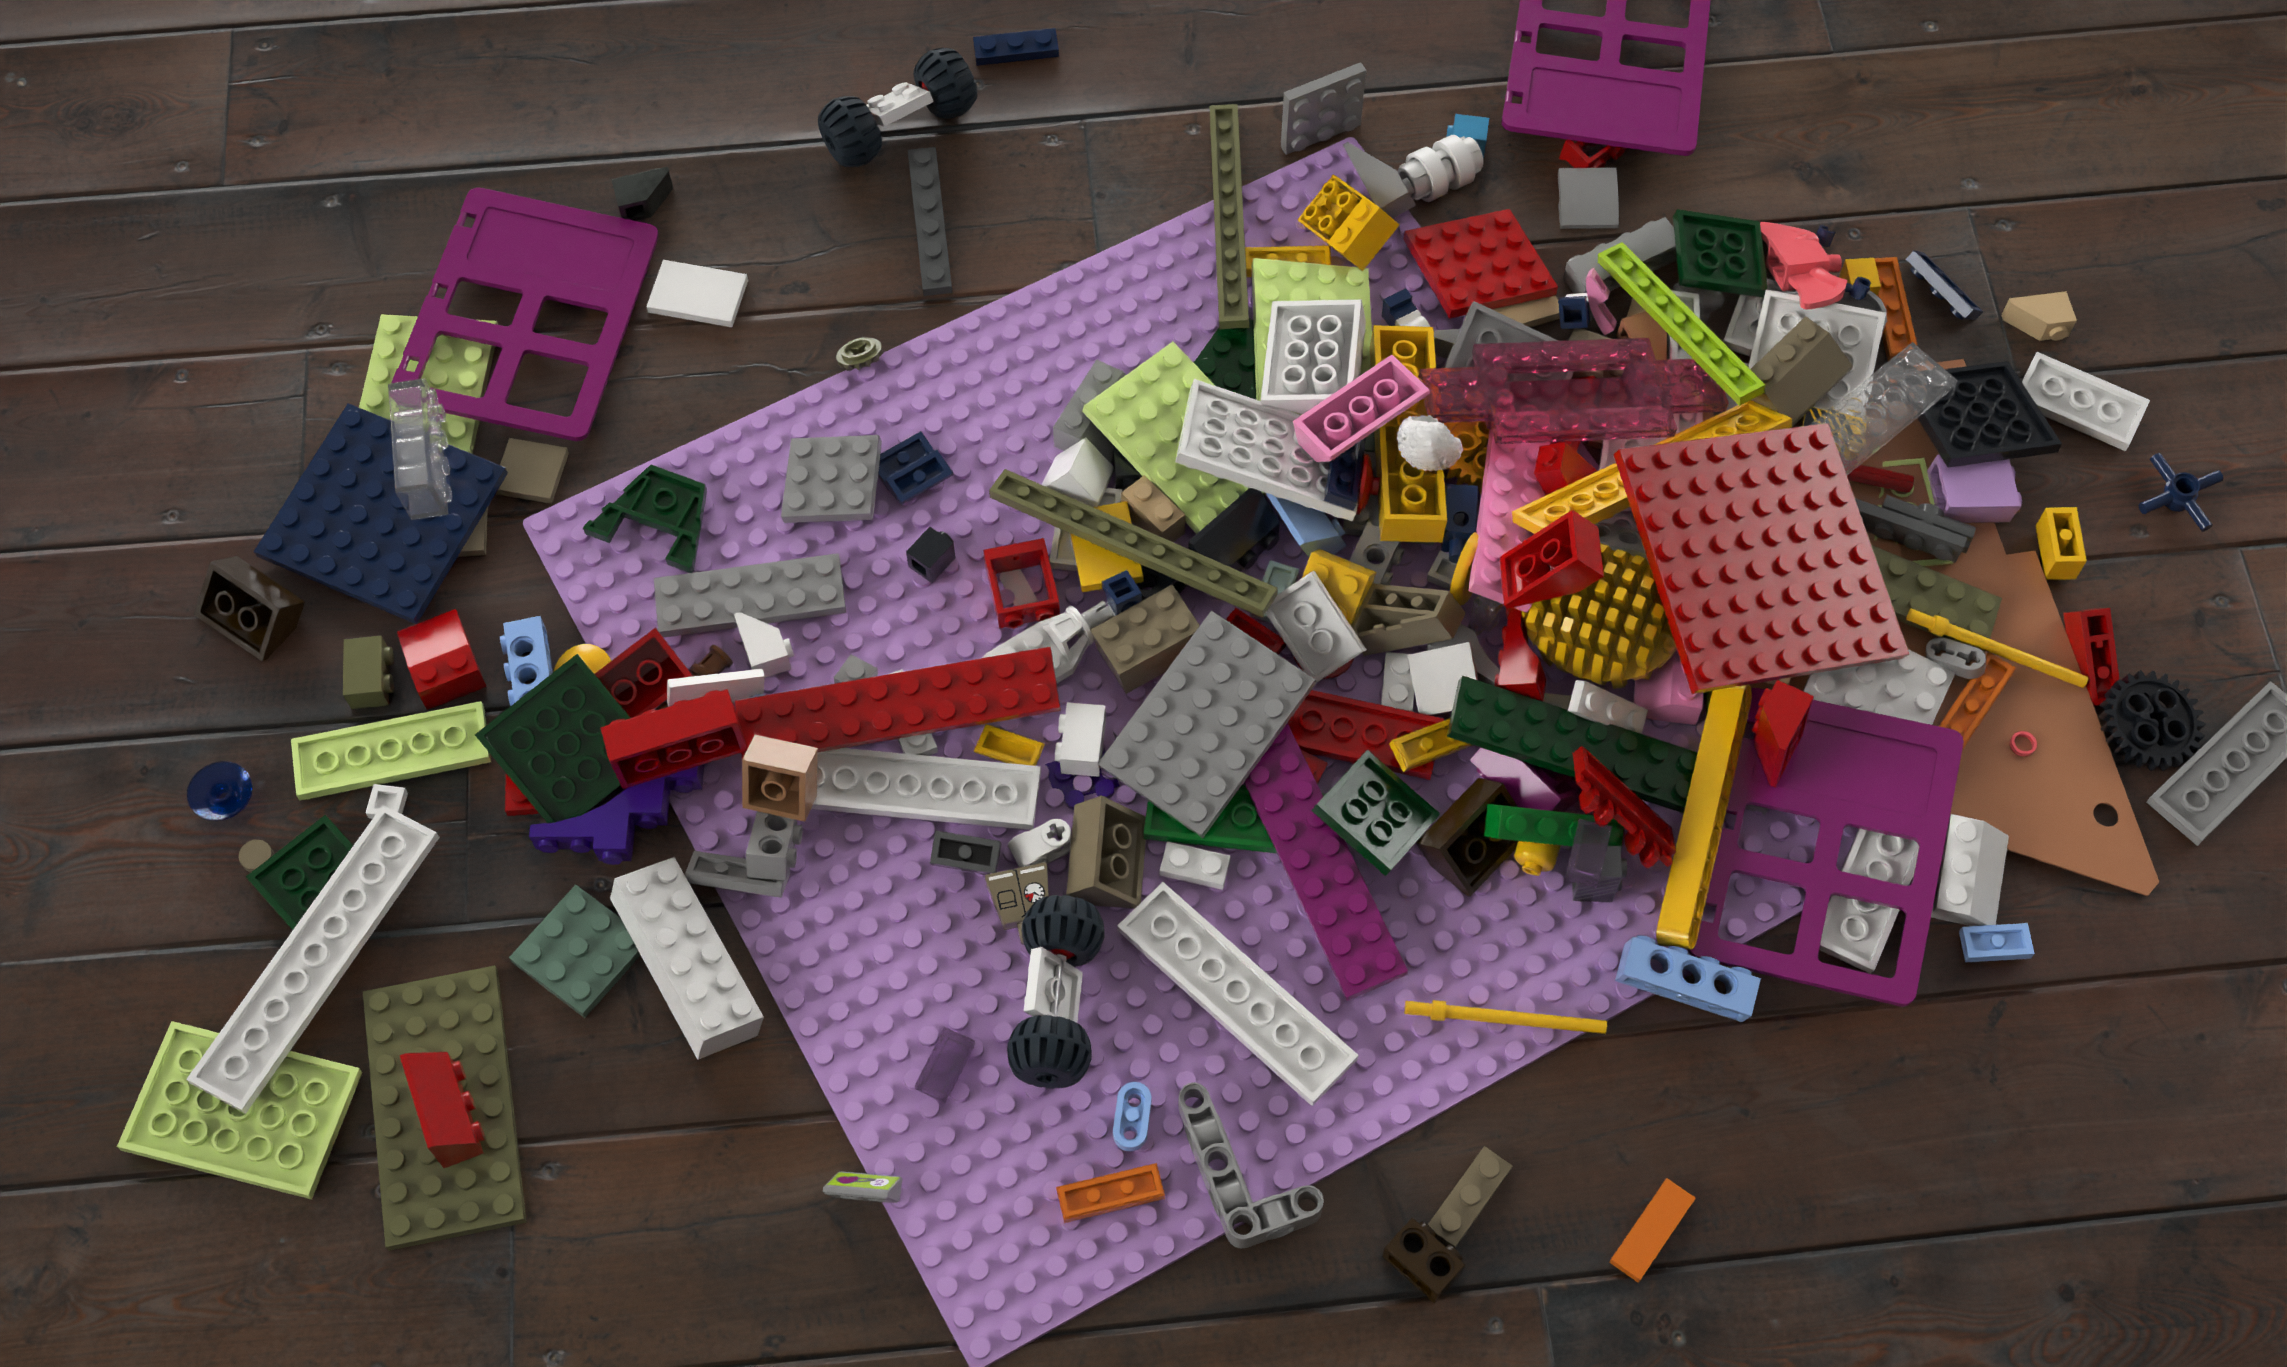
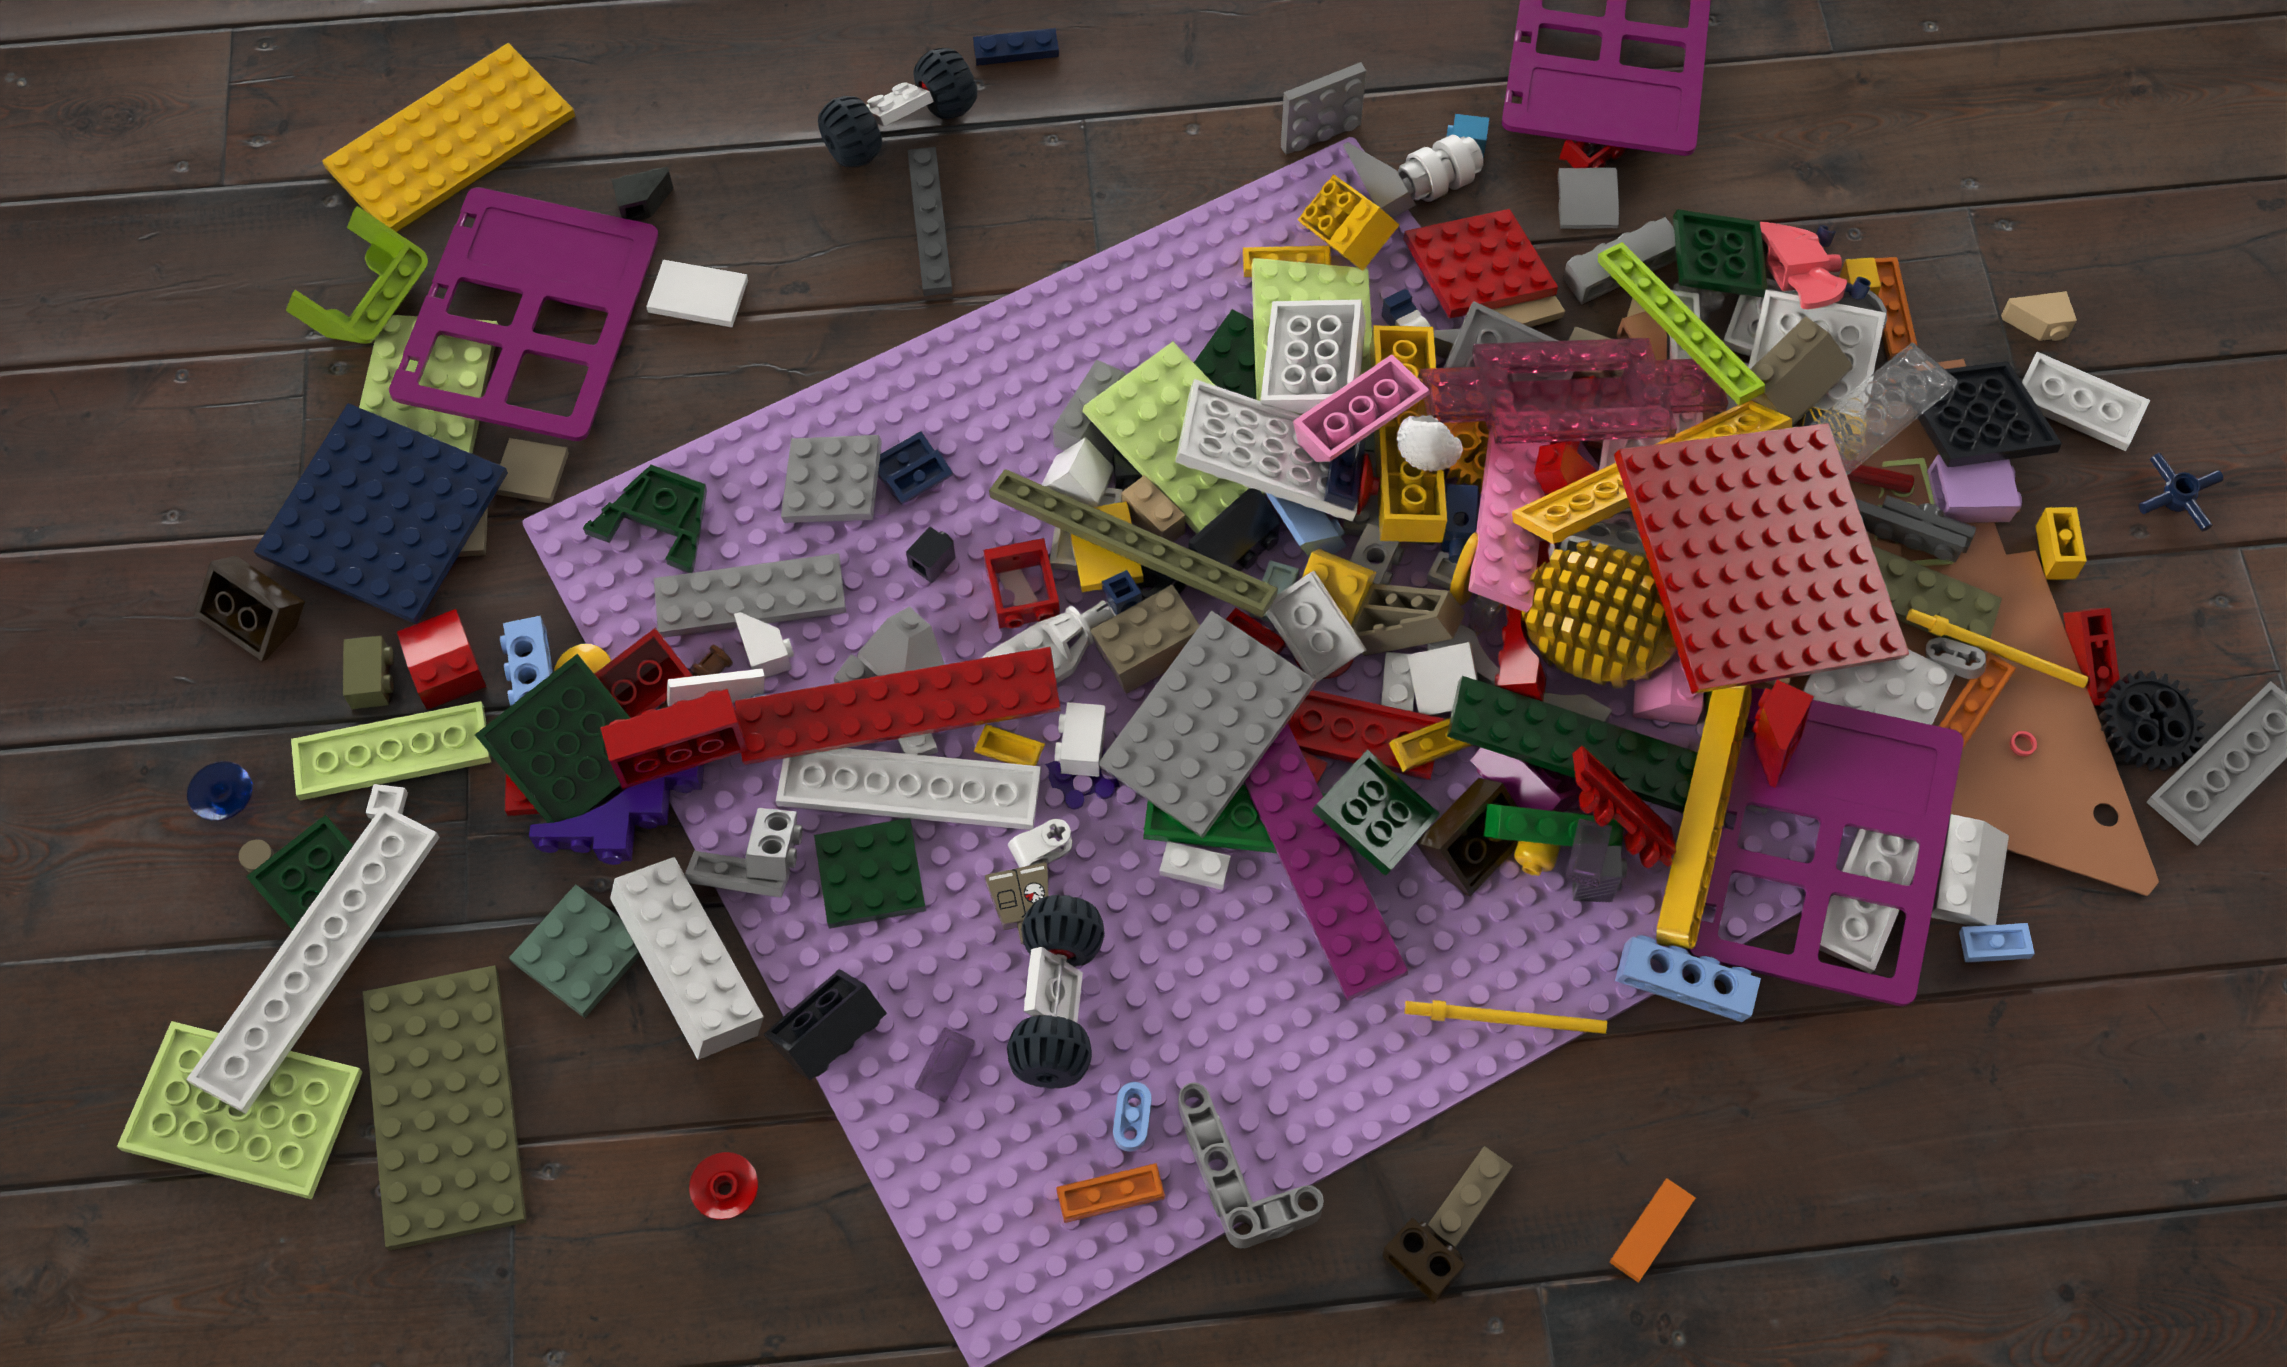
(398, 267): none -> lime windscreen
(419, 449): clear brick -> none
(443, 1106): red slope -> none
(449, 138): none -> yellow plate
(722, 1170): none -> red dish
(779, 777): medium nougat brick -> none
(826, 1024): none -> black slope
(859, 353): olive gear -> none
(864, 1187): slope -> none
(869, 873): none -> dark green plate
(901, 645): none -> light grey slope
(965, 853): dark grey brick -> none
(1106, 854): dark tan slope -> none
(1228, 217): olive plate -> none
(1238, 993): white plate -> none
(1552, 562): red slope -> none
(1574, 311): dark blue leg -> none
(1598, 293): bright pink slope -> none
(1605, 707): white plate -> none
(1943, 286): plate -> none

